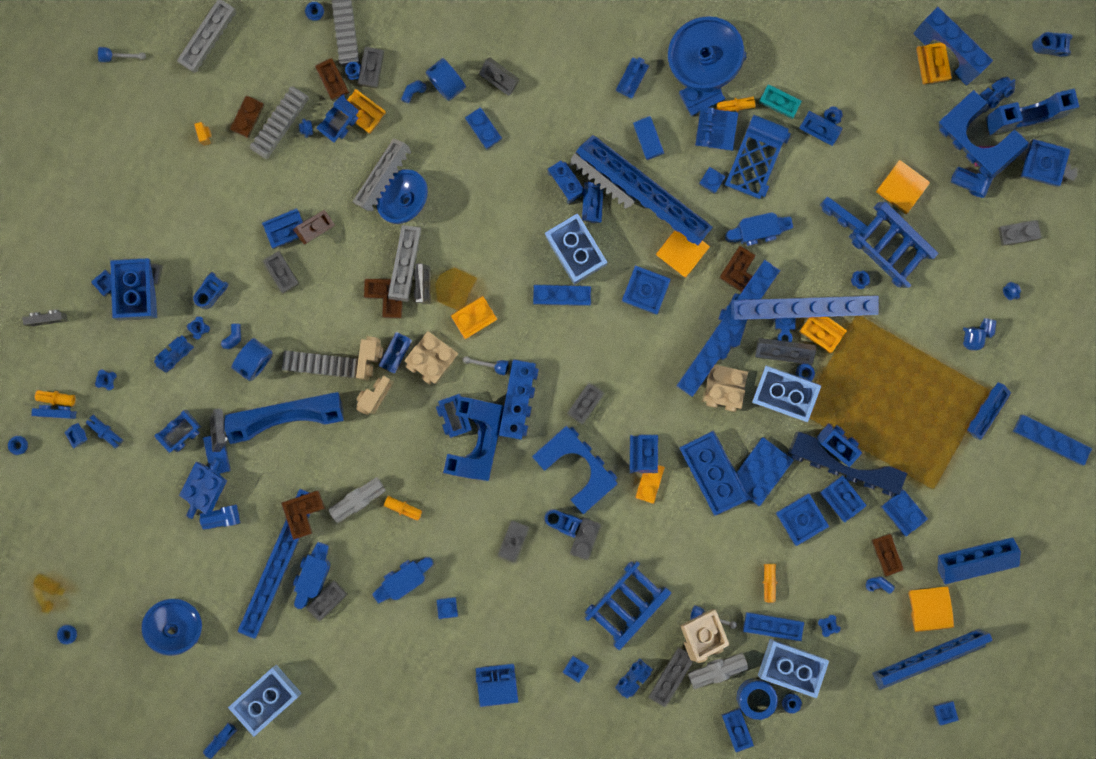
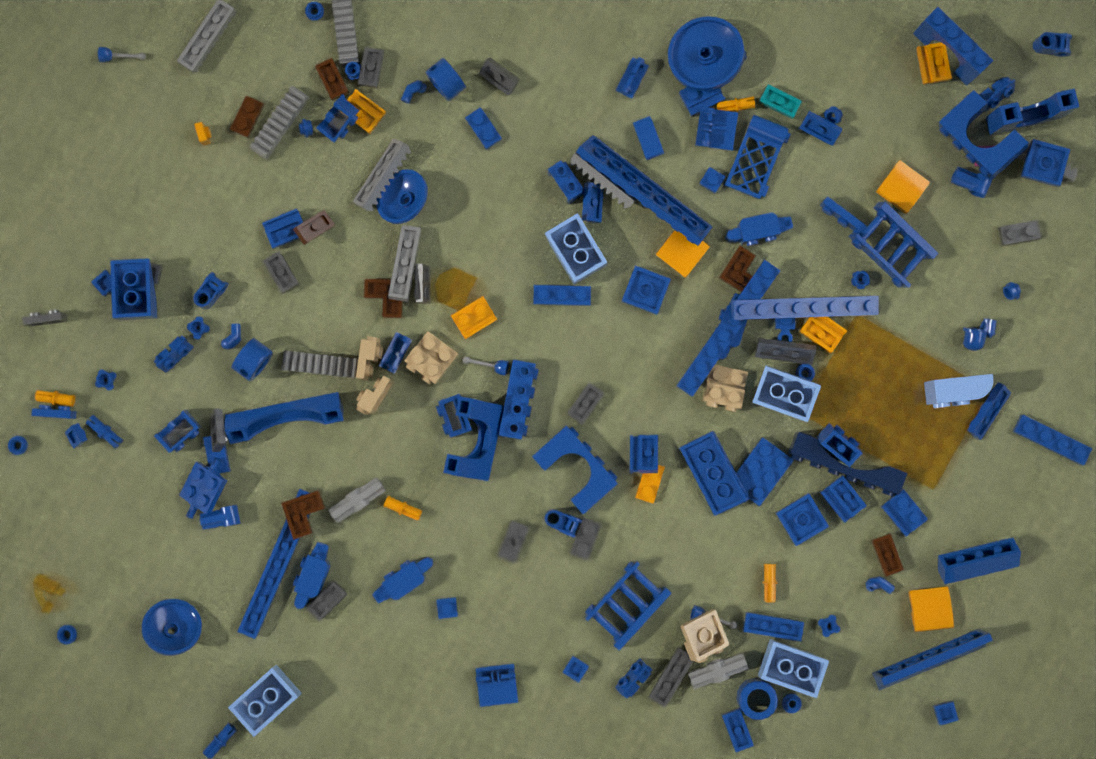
(957, 390): none -> light blue brick

